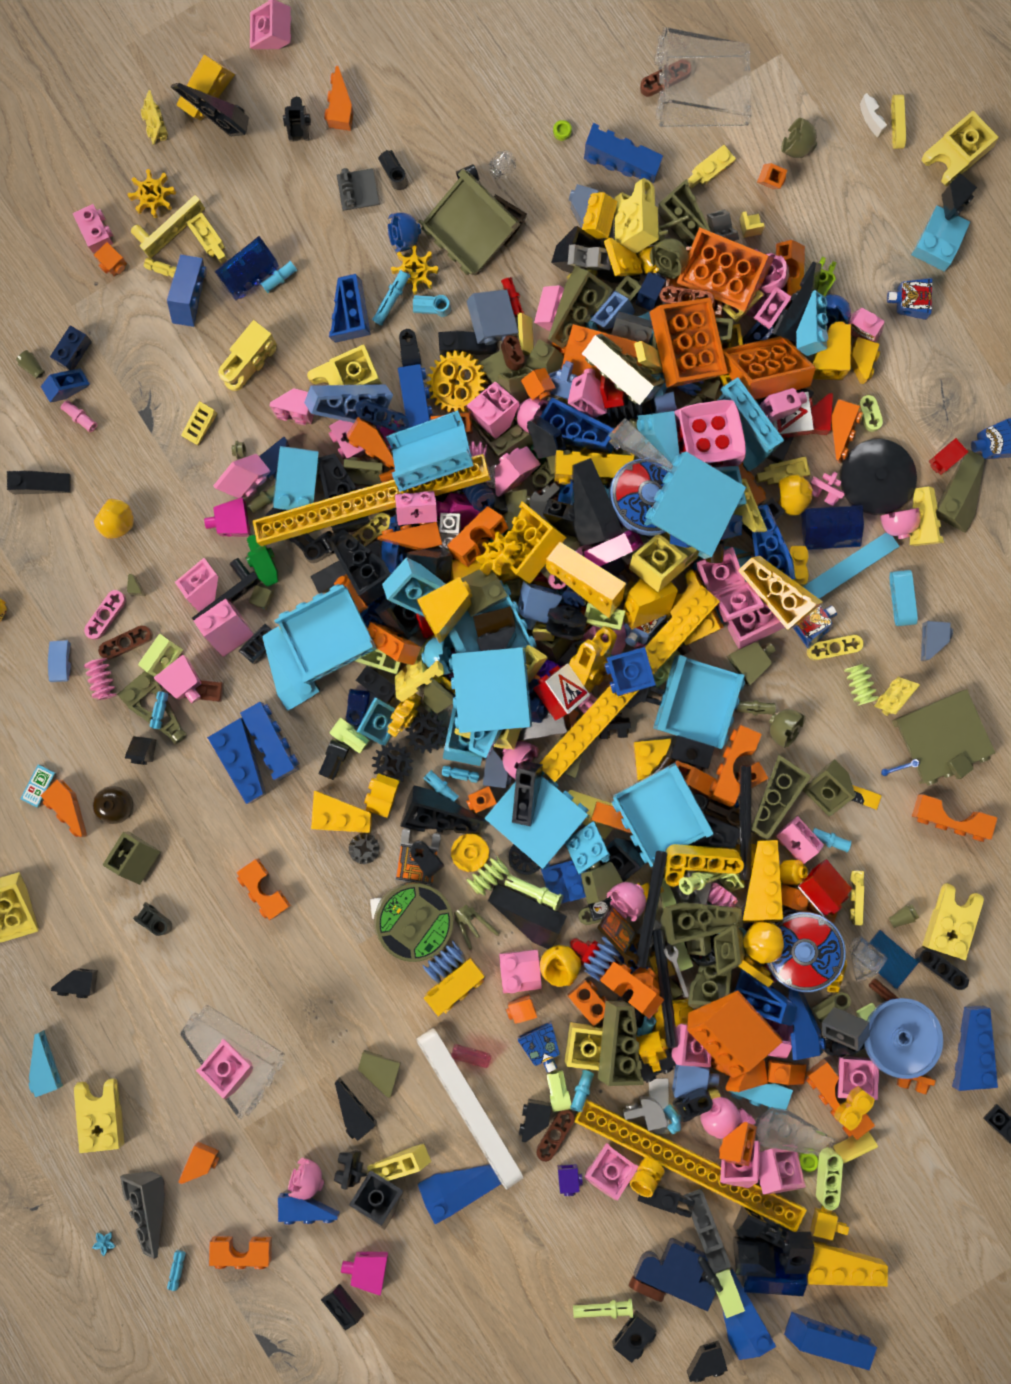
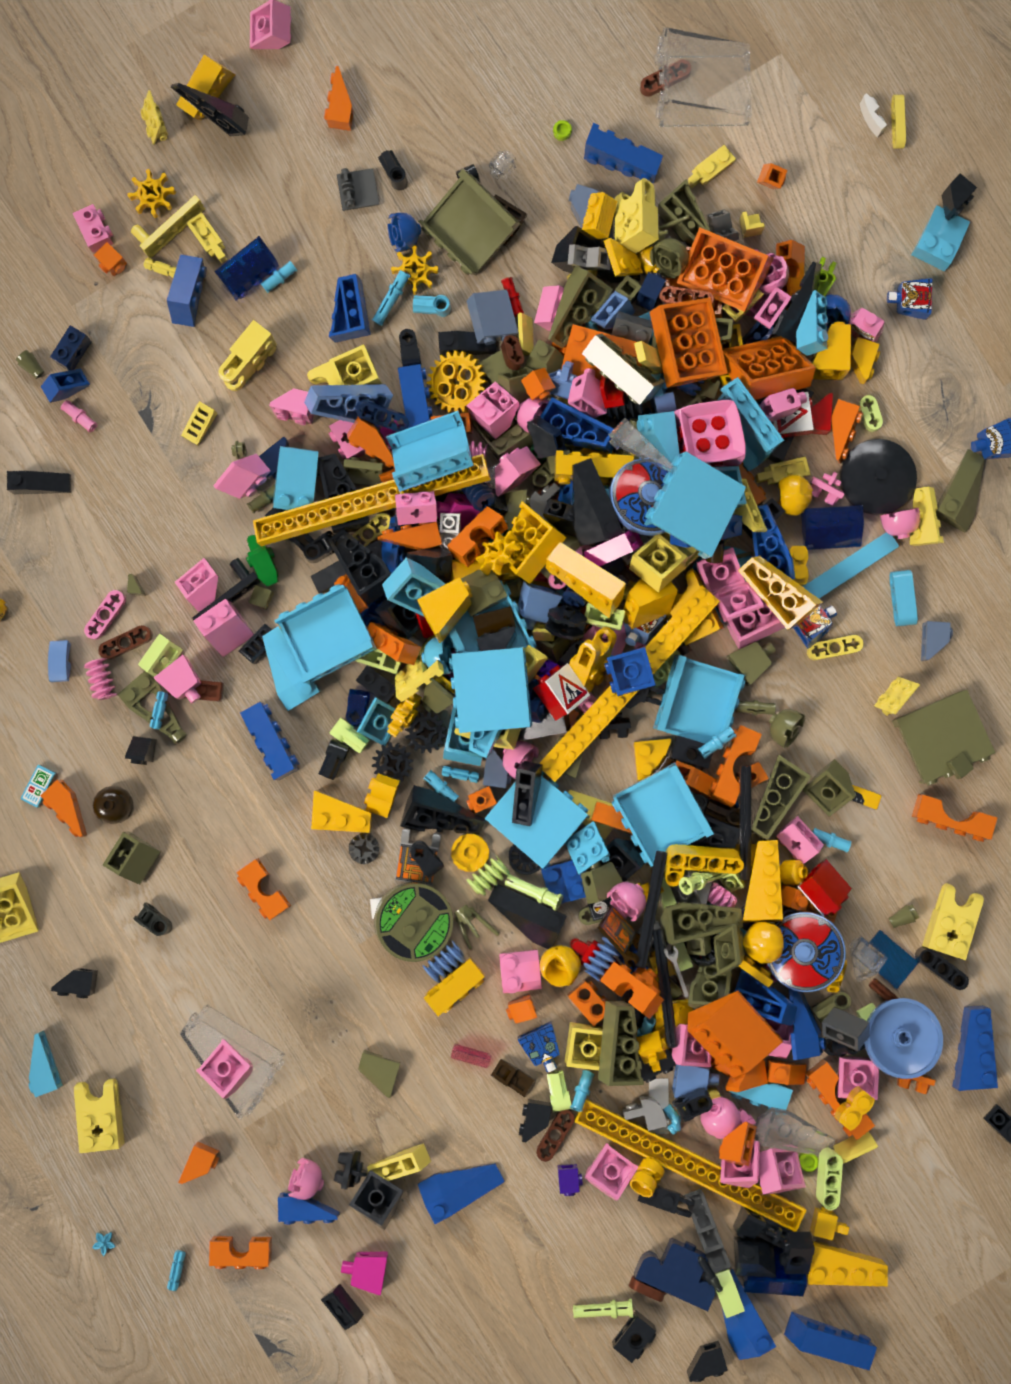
(114, 519): yellow piece -> none
(146, 1199): dark grey wedge -> none
(230, 519): dark pink torso -> none
(239, 760): blue wedge -> none
(296, 120): black hinge -> none
(355, 1115): black slope -> none
(469, 1108): white beam -> none
(513, 1077): none -> dark brown slope
(717, 742): none -> medium azure pin
(800, 140): olive cylinder -> none
(857, 897): light yellow hinge -> none
(861, 684): yellowish green piece -> none
(915, 763): hinge -> none
(948, 456): red slope -> none
(956, 149): light yellow brick -> none

